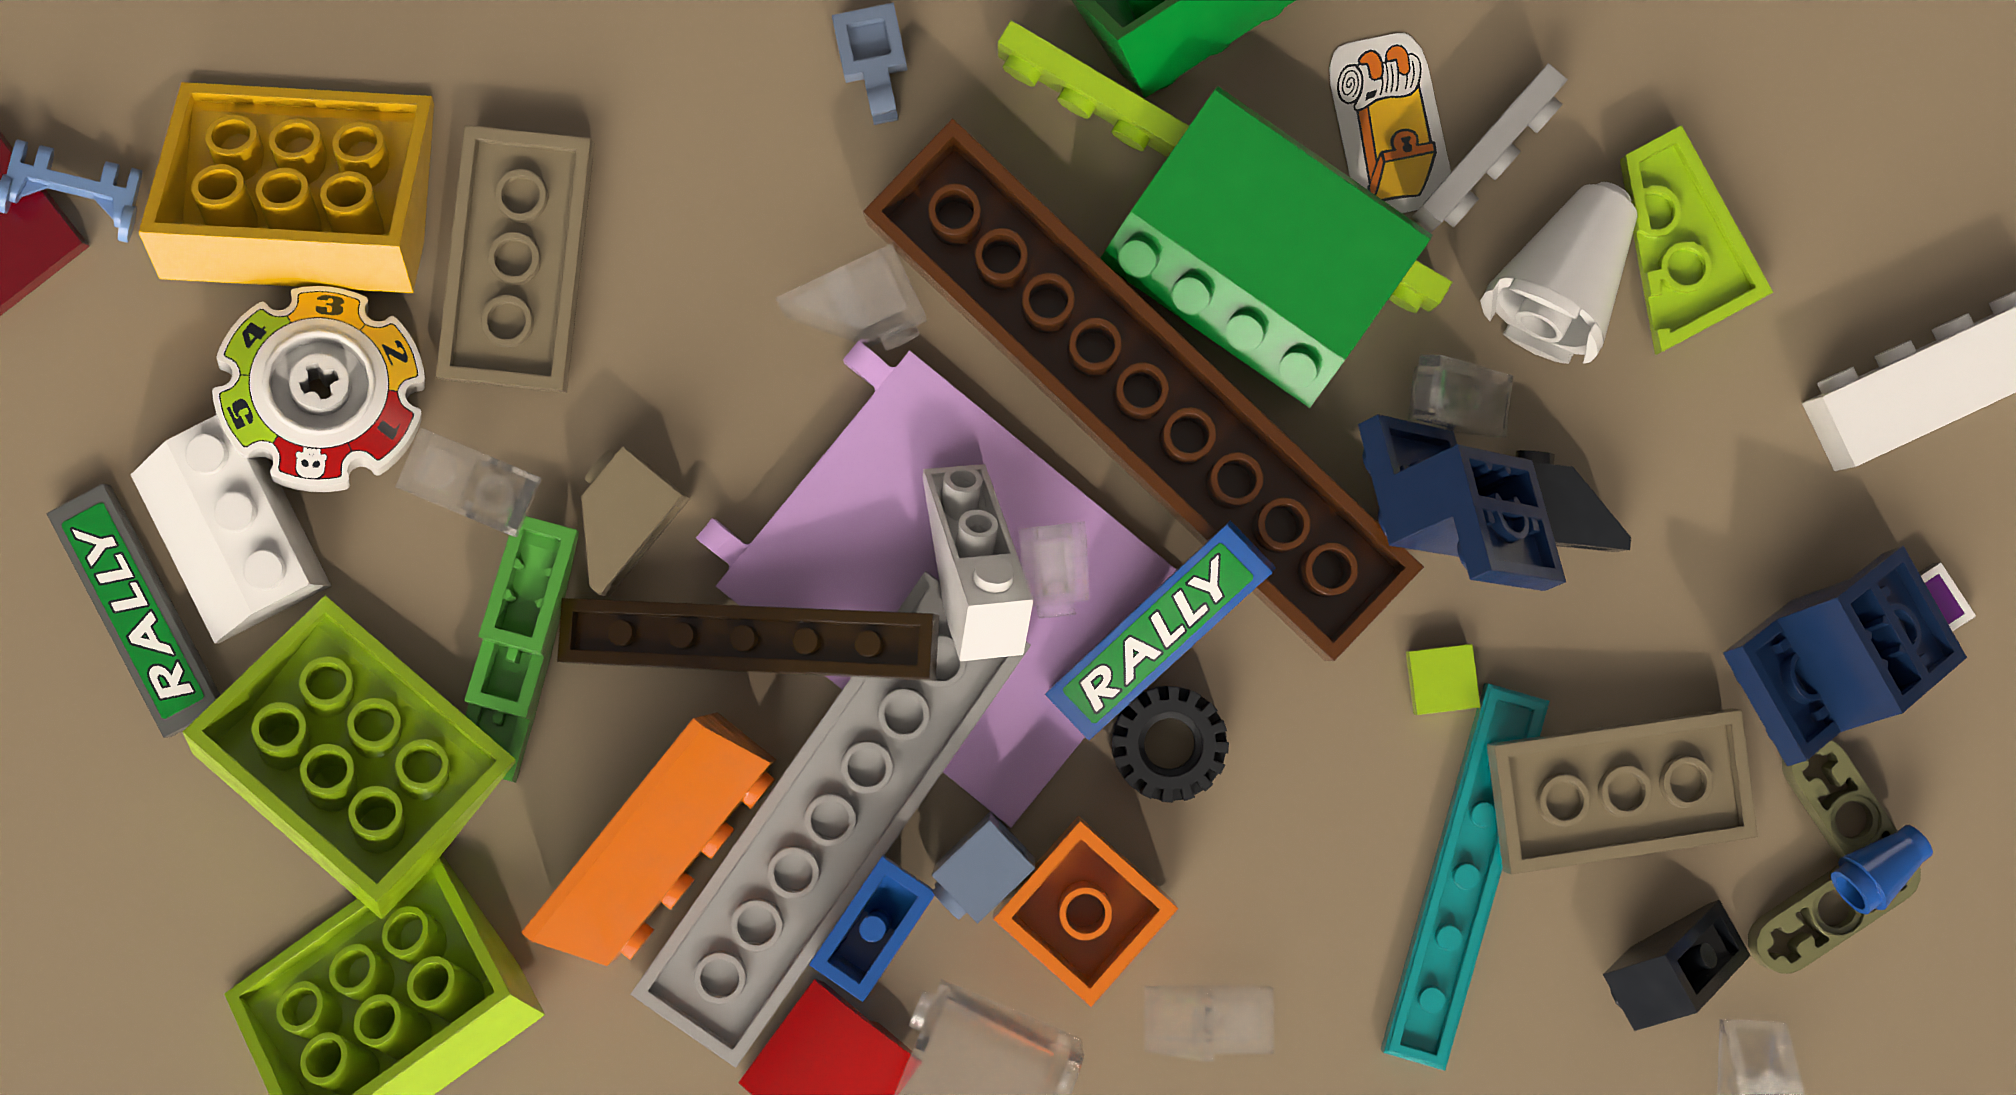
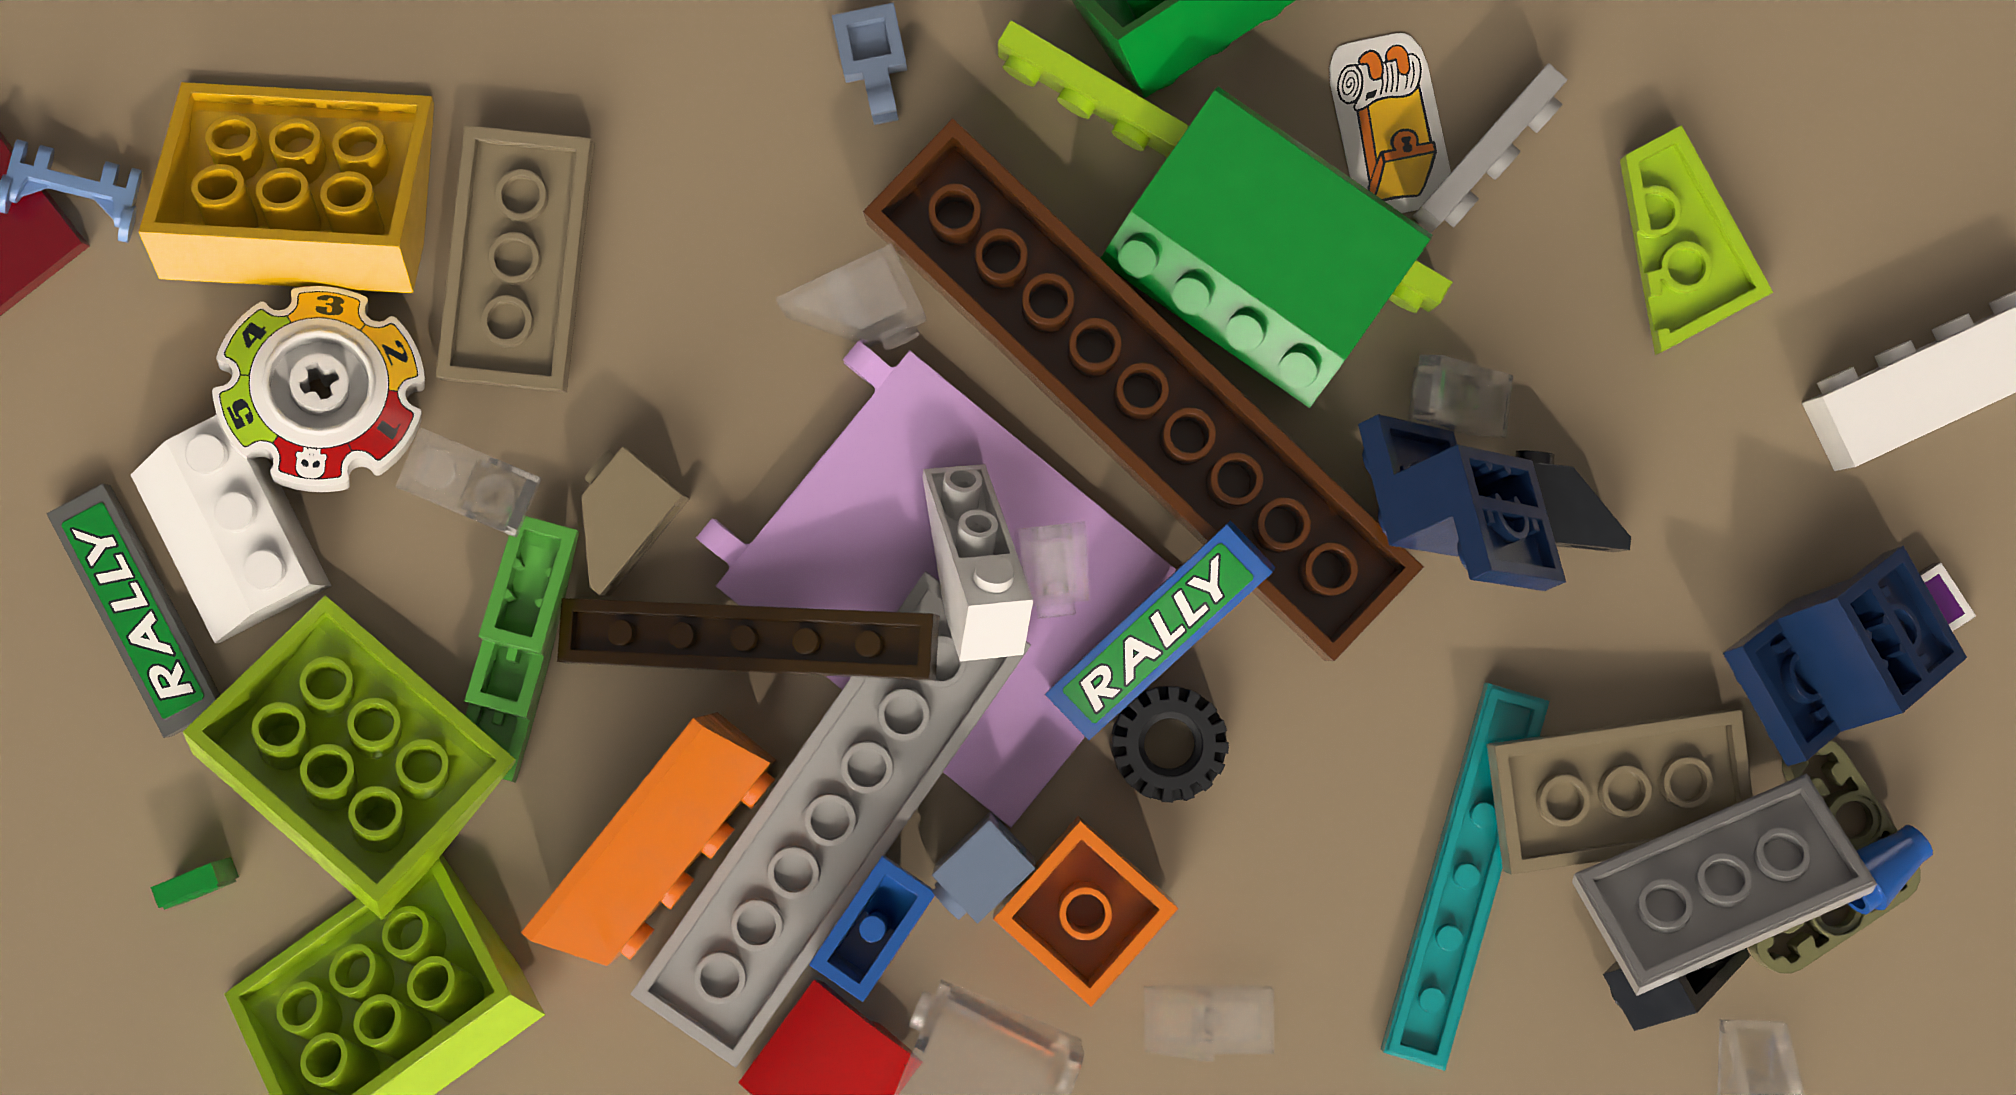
(195, 883): none -> green tile
(1443, 679): lime tile -> none
(1567, 276): white cone -> none
(1722, 884): none -> light grey tile

